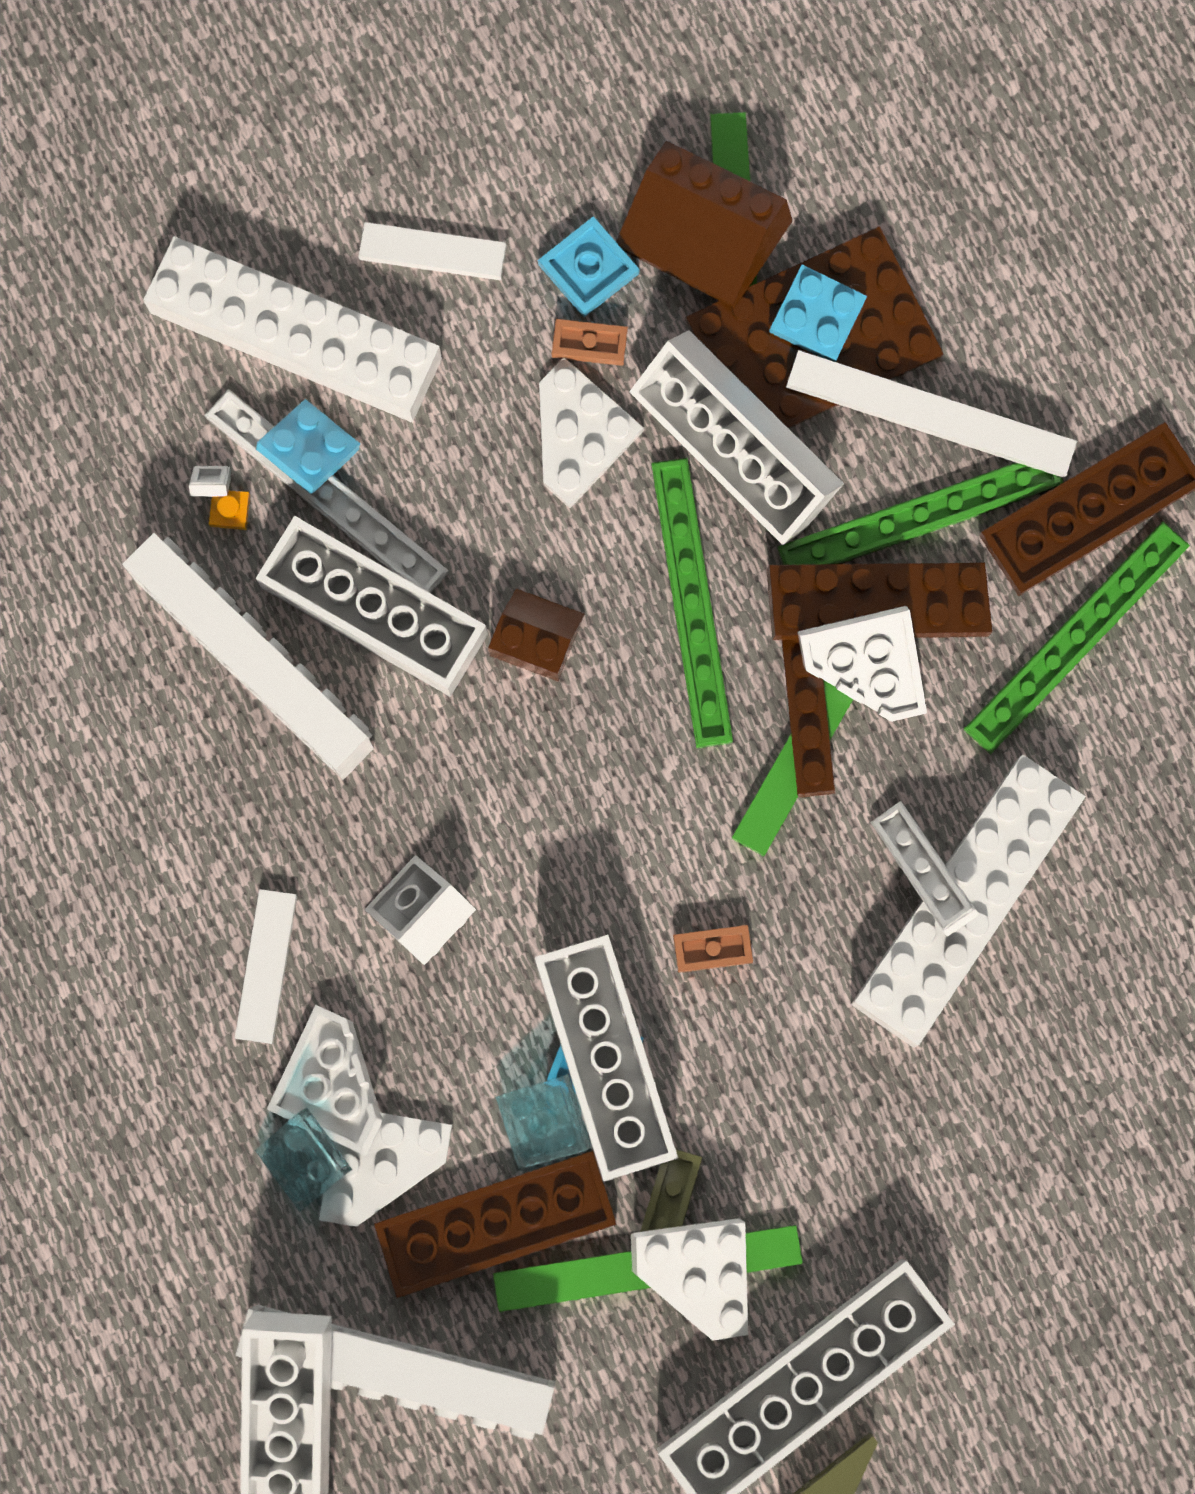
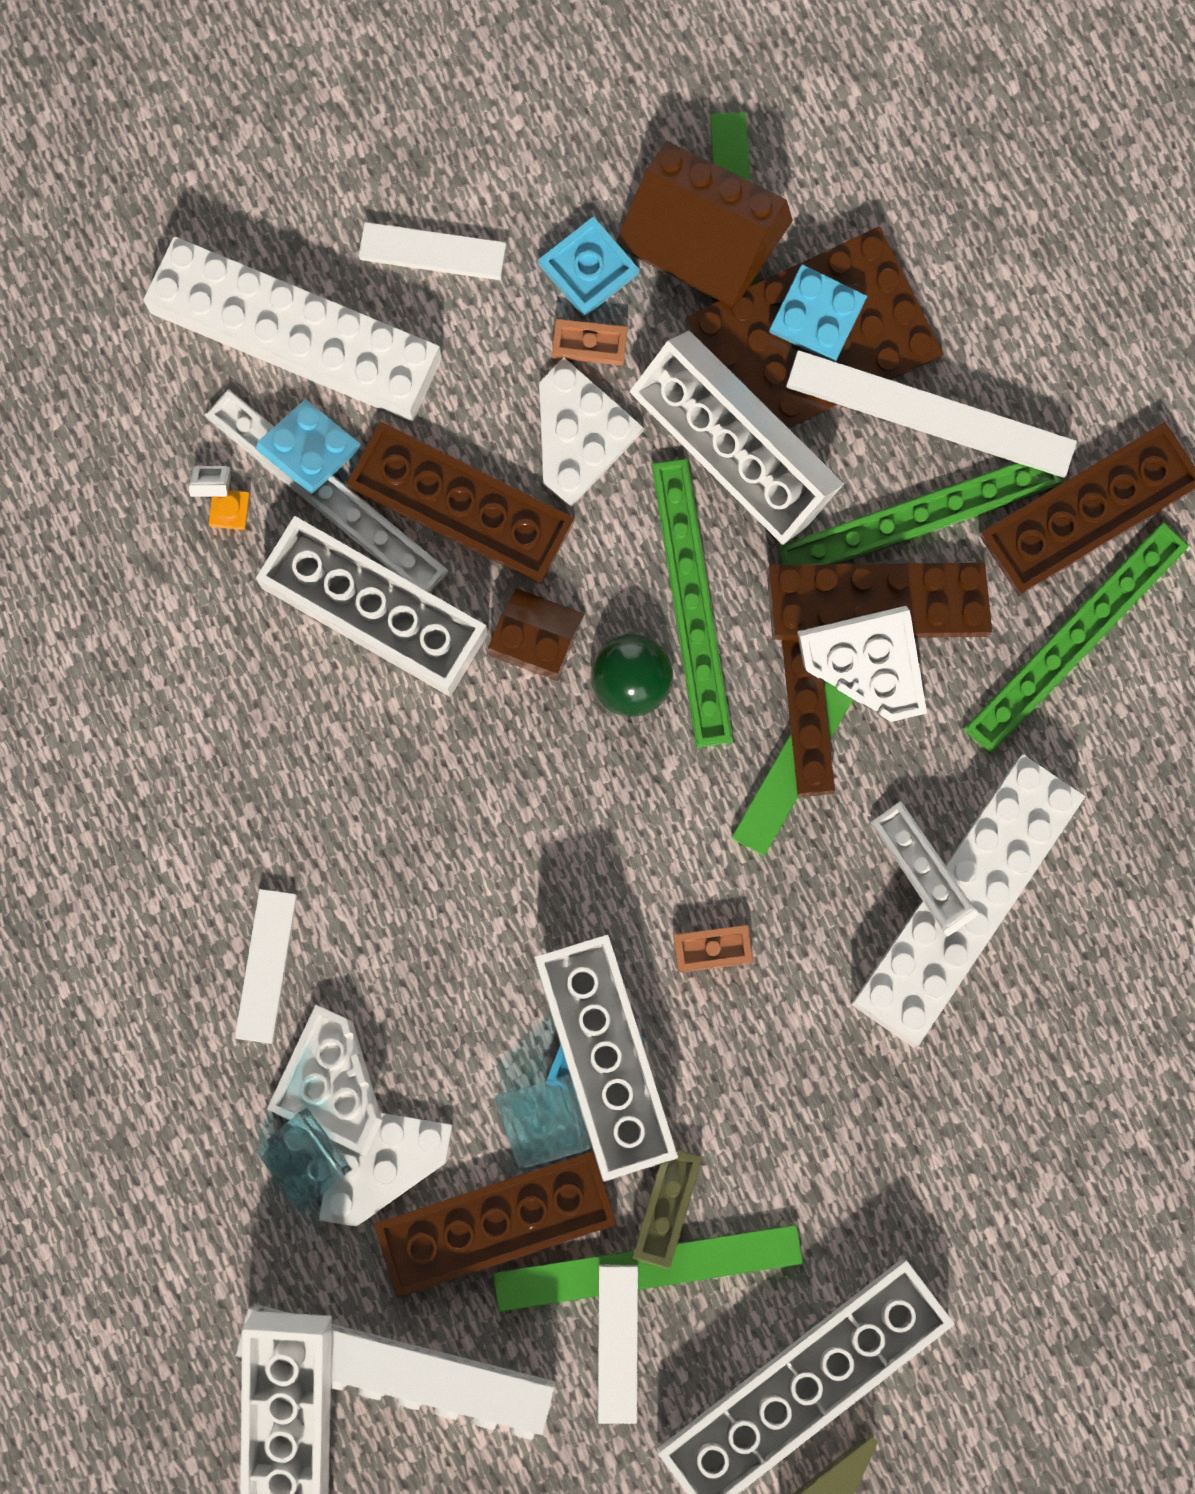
(247, 655): white brick -> none
(420, 909): white slope -> none
(460, 502): none -> reddish brown plate
(617, 1344): none -> white tile
(631, 675): none -> dark green piece
(698, 1273): white plate -> none

